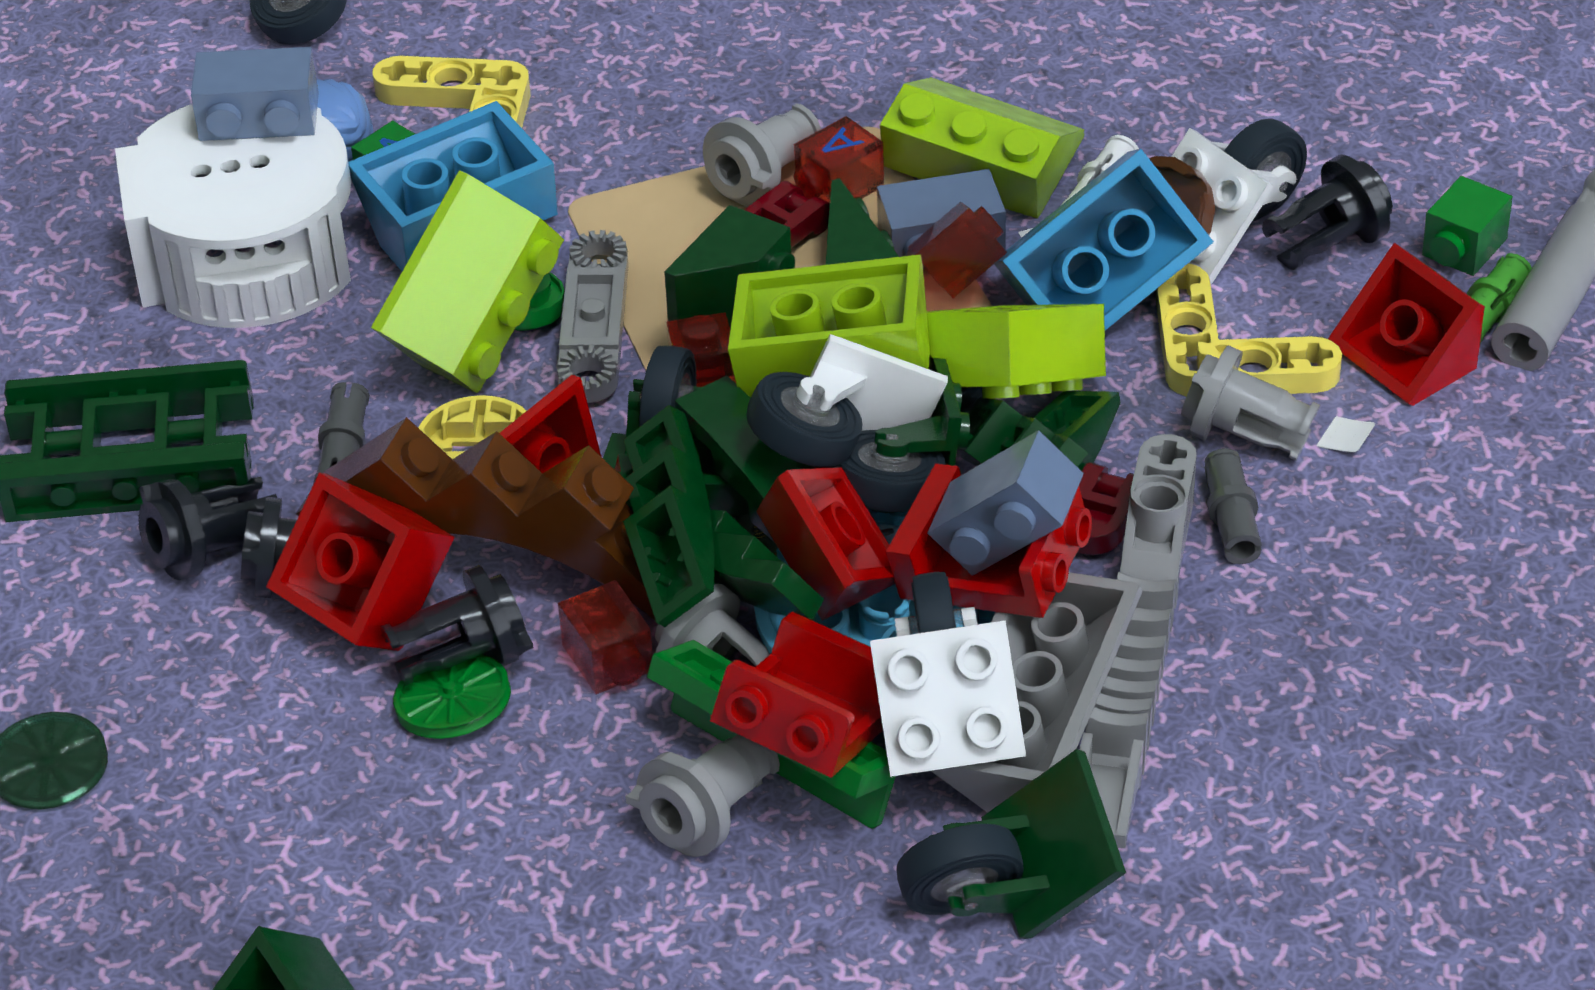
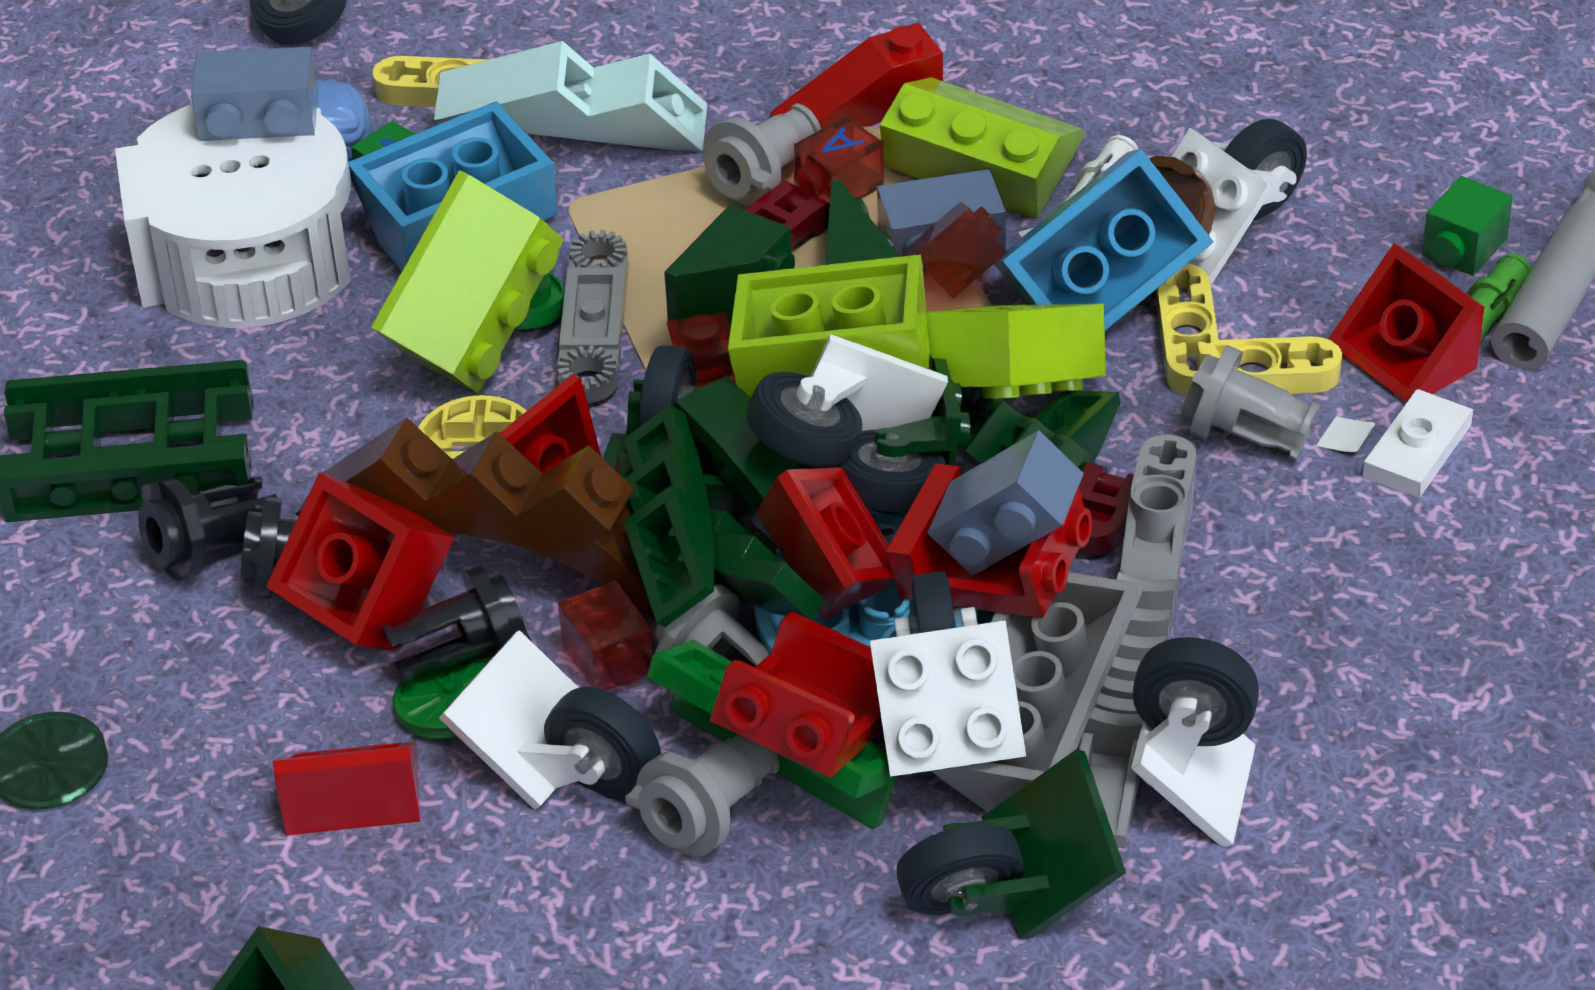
(344, 426): dark grey pin -> none
(348, 788): none -> red slope
(547, 730): none -> white plate
(563, 96): none -> light aqua slope
(869, 77): none -> red slope
(1191, 741): none -> plate
(1232, 506): dark grey pin -> none
(1348, 201): black piece -> none
(1417, 443): none -> white plate

